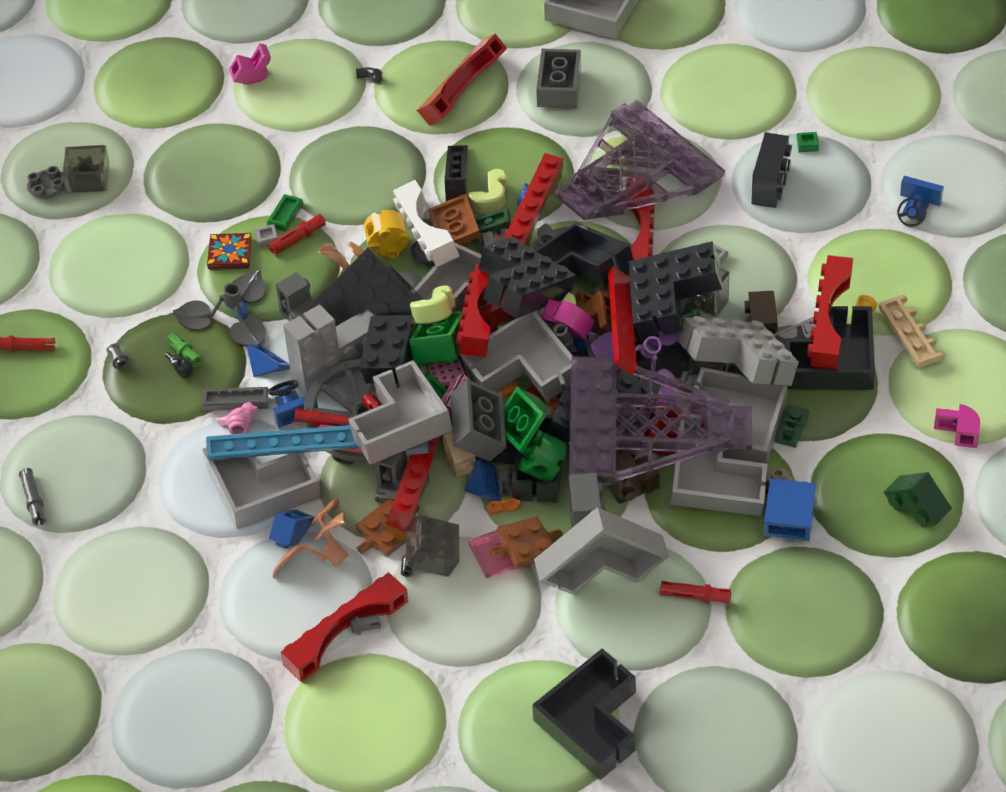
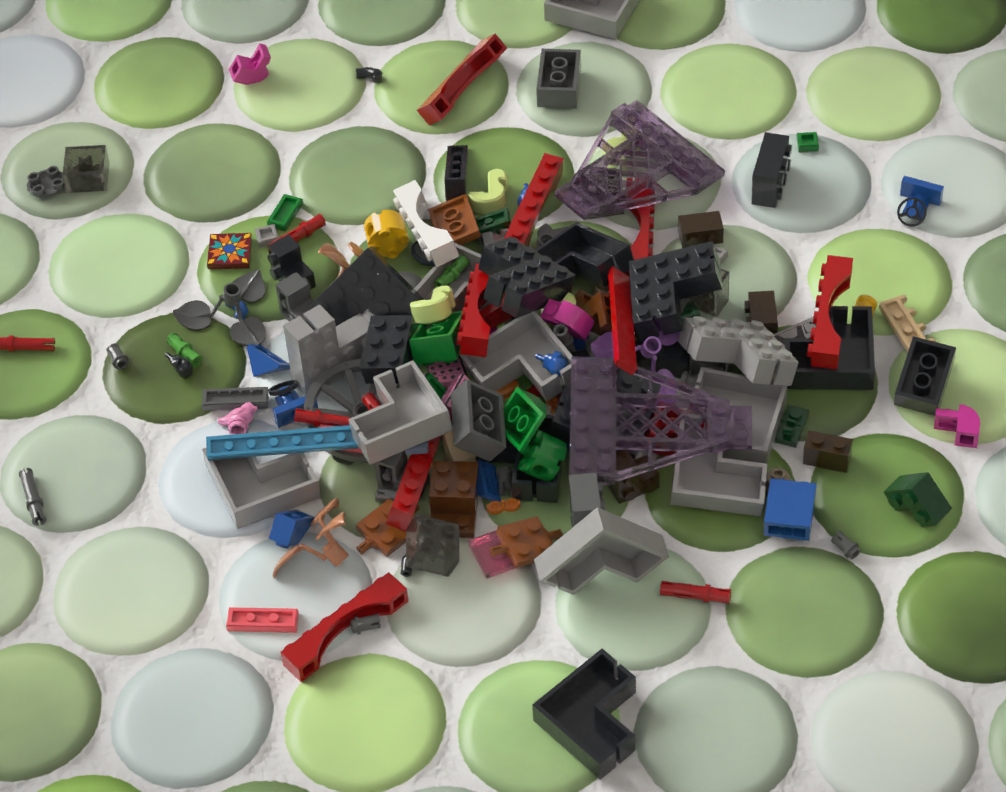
(262, 619): none -> coral tile
(287, 259): none -> black brick
(452, 272): none -> bright green pin
(455, 494): none -> reddish brown bracket
(554, 362): none -> blue piece
(700, 228): none -> dark brown brick
(827, 451): none -> dark brown brick
(850, 549): none -> dark grey pin
(924, 376): none -> black brick

